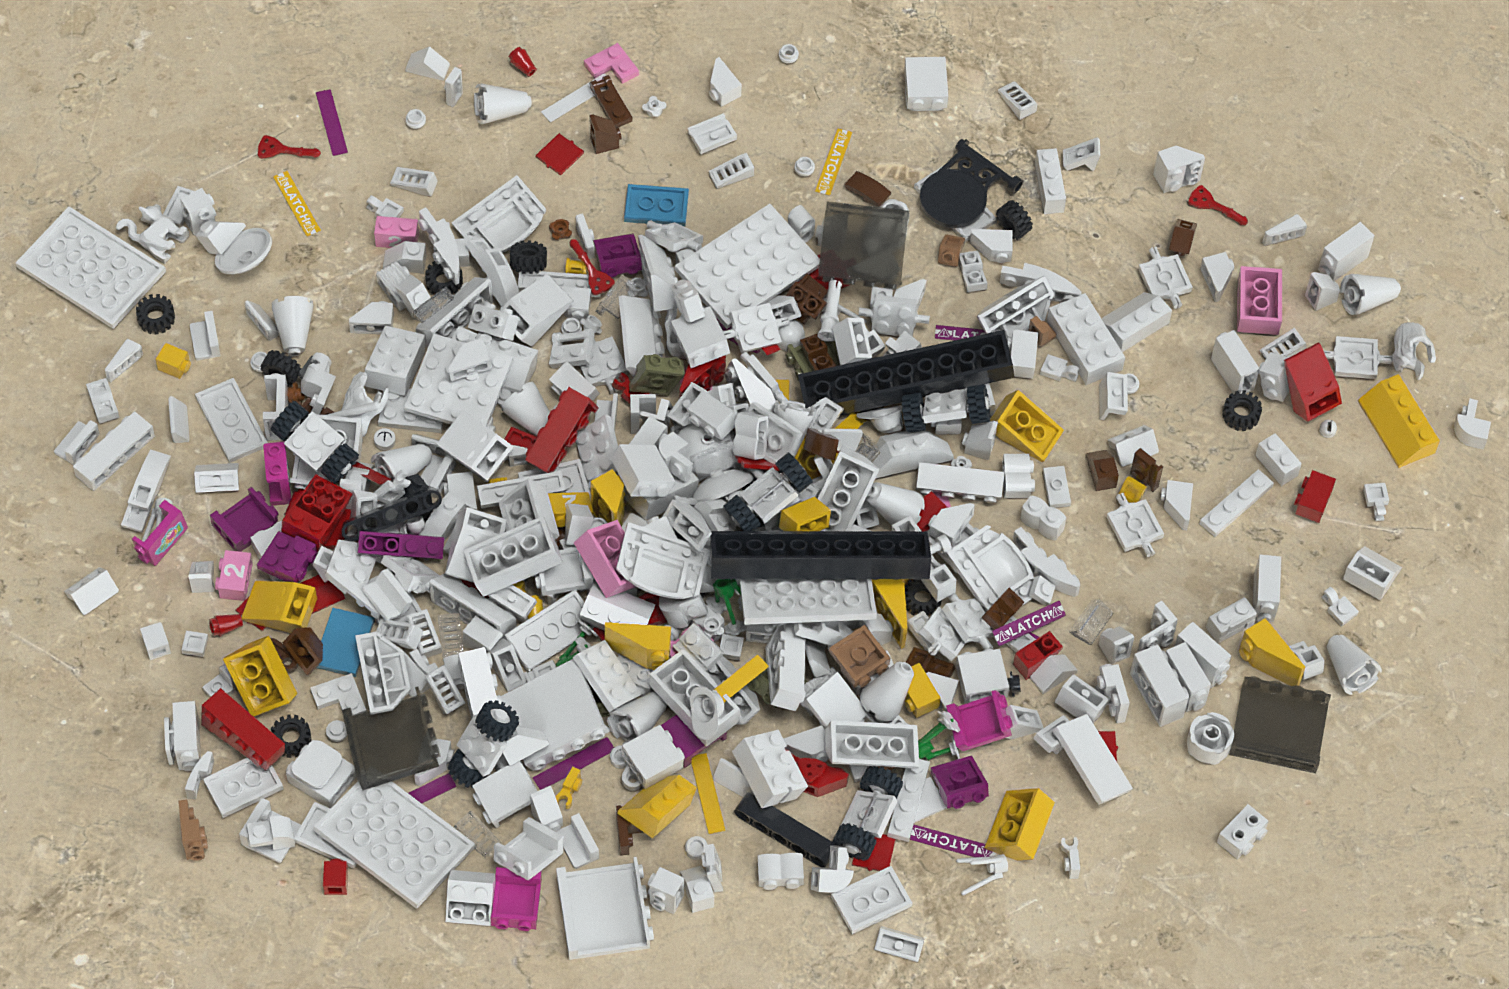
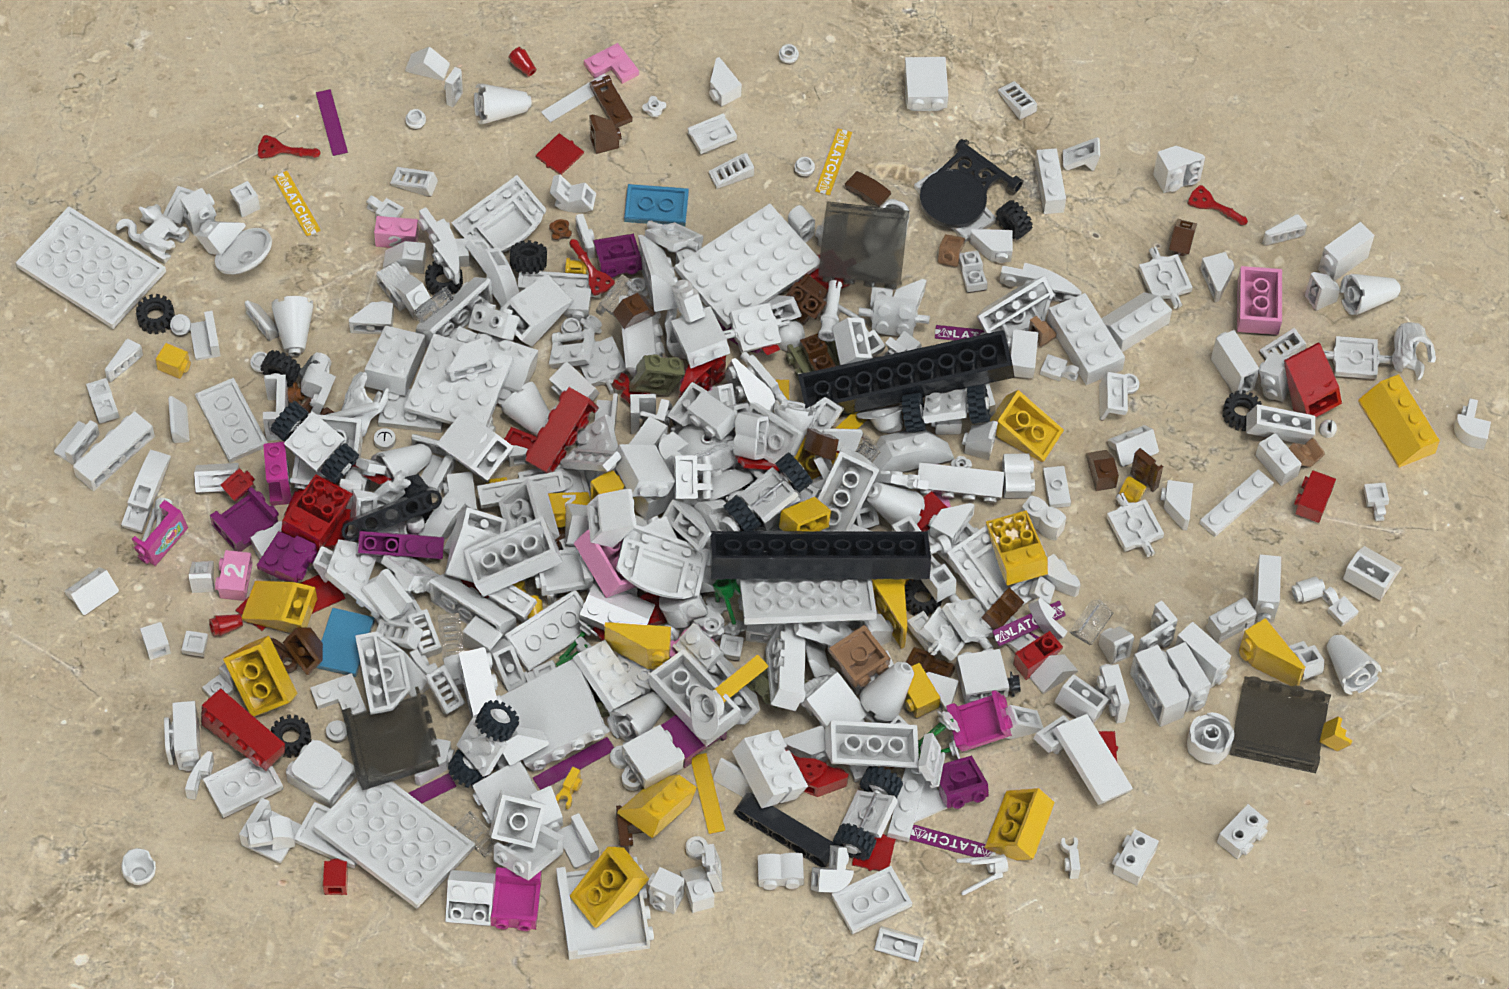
(138, 866): none -> white hair
(180, 324): none -> white plate
(193, 835): medium nougat plate -> none
(238, 484): none -> red bracket
(245, 198): none -> white panel
(370, 467): none -> white plate
(517, 819): none -> white slope
(572, 198): none -> white brick
(591, 459): none -> white plate
(608, 885): none -> yellow slope
(611, 517): none -> white slope
(633, 310): none -> reddish brown slope
(686, 477): none -> white plate
(729, 524): none -> white tile
(901, 480): none -> white plate
(931, 760): none -> white plate
(1017, 548): none -> yellow slope
(1043, 616): none -> white slope
(1135, 857): none -> white brick
(1287, 424): none -> white brick
(1308, 453): none -> medium nougat bracket
(1308, 589): none -> white brick
(1334, 735): none -> yellow panel

